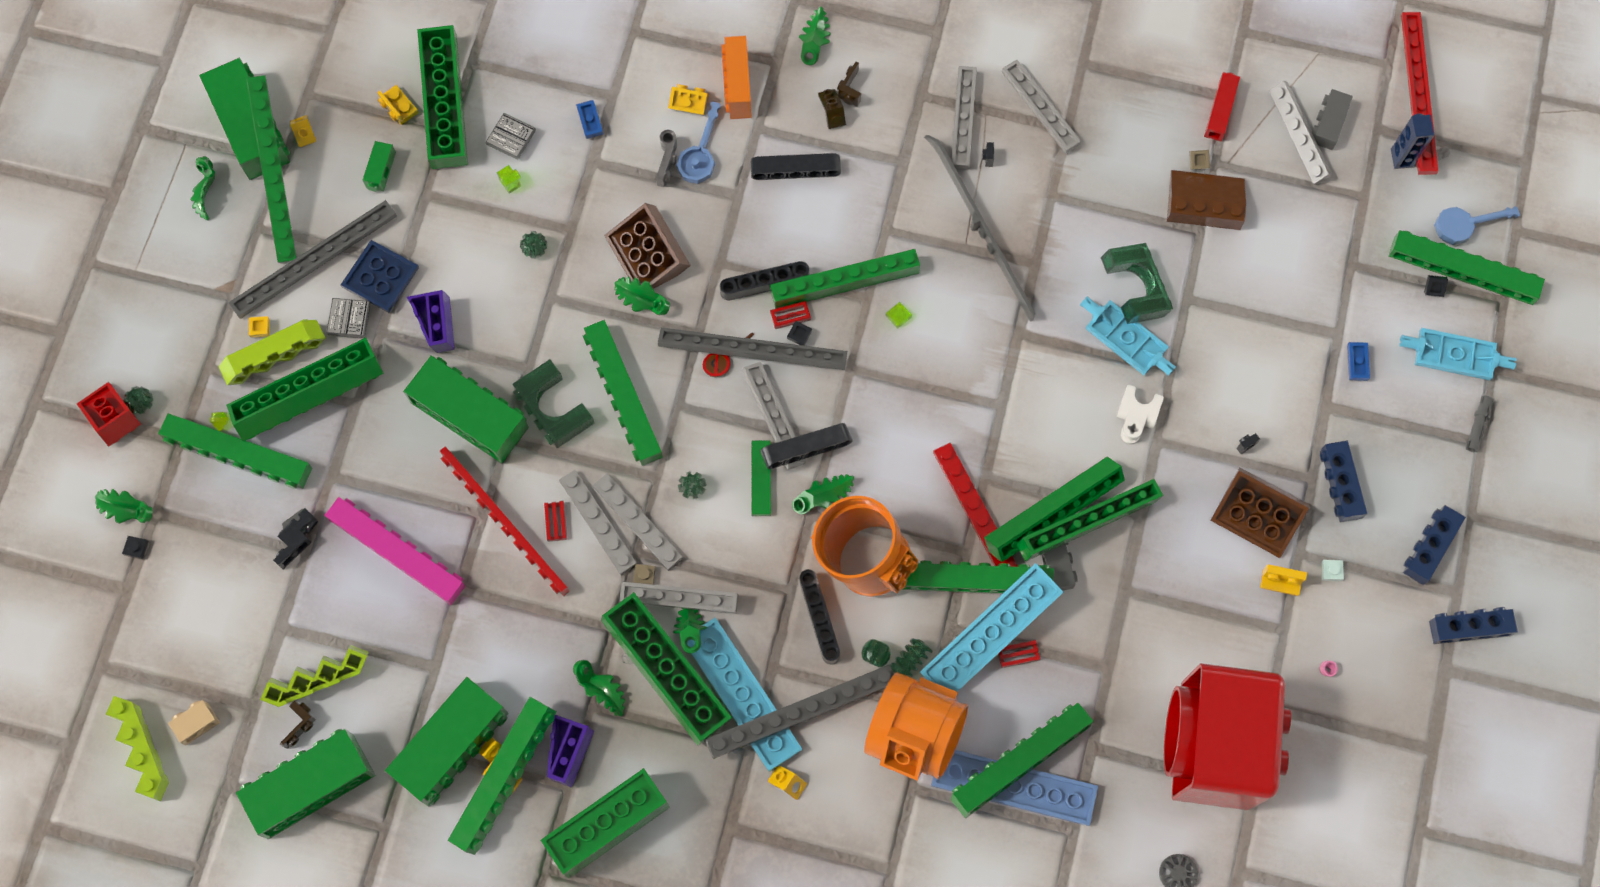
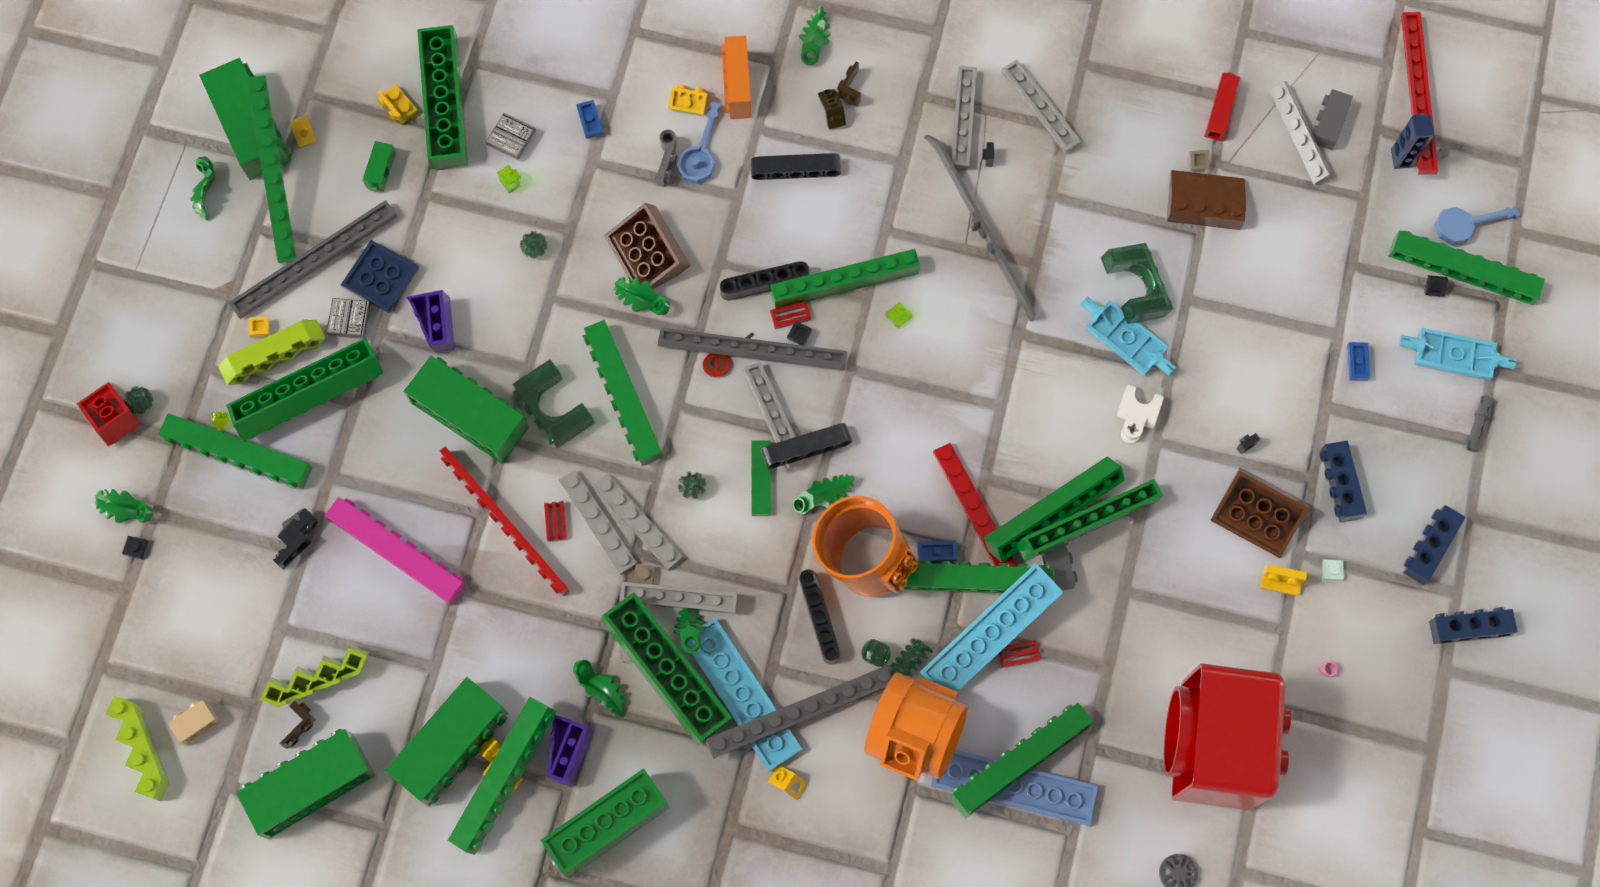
(937, 551): none -> blue plate

